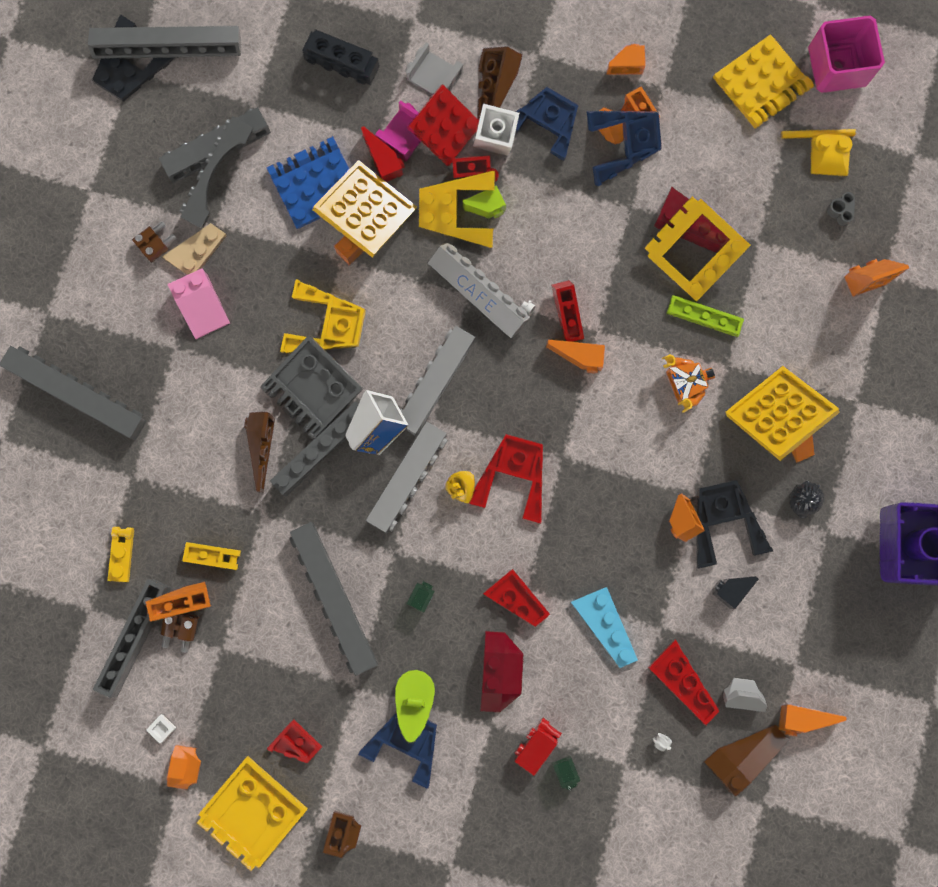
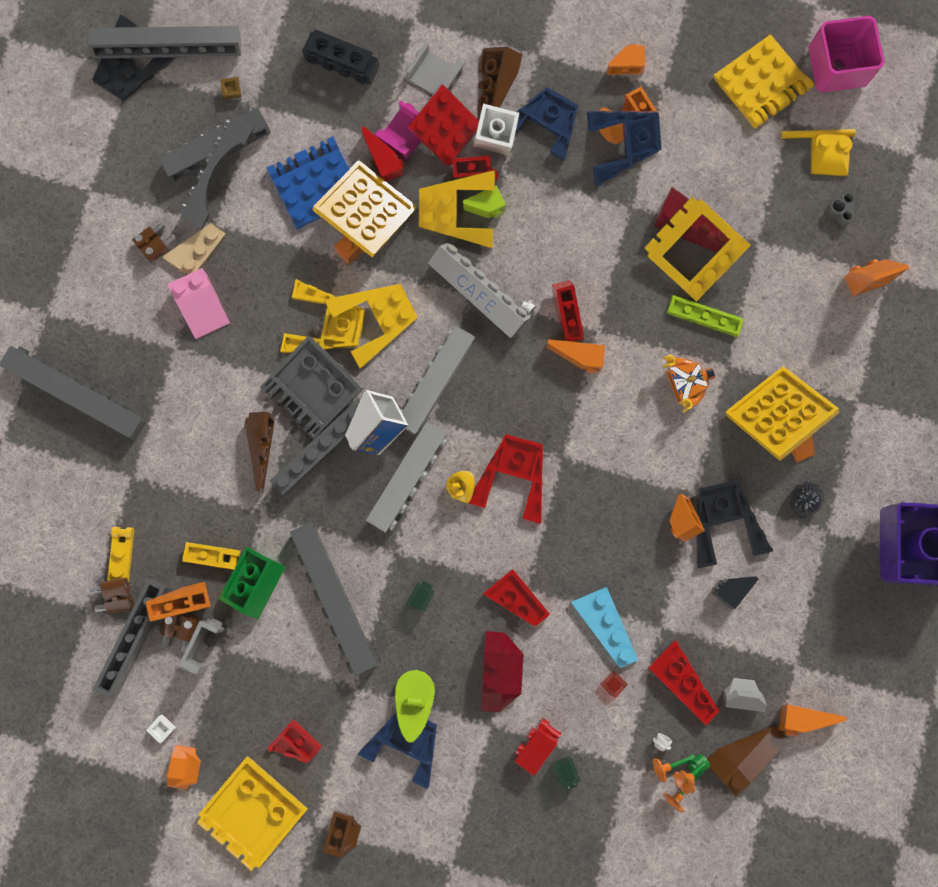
(116, 595): none -> reddish brown piece
(188, 660): none -> light grey panel
(230, 88): none -> pearl gold plate
(252, 583): none -> green slope
(390, 310): none -> yellow wing
(613, 684): none -> clear red plate
(682, 779): none -> orange plant

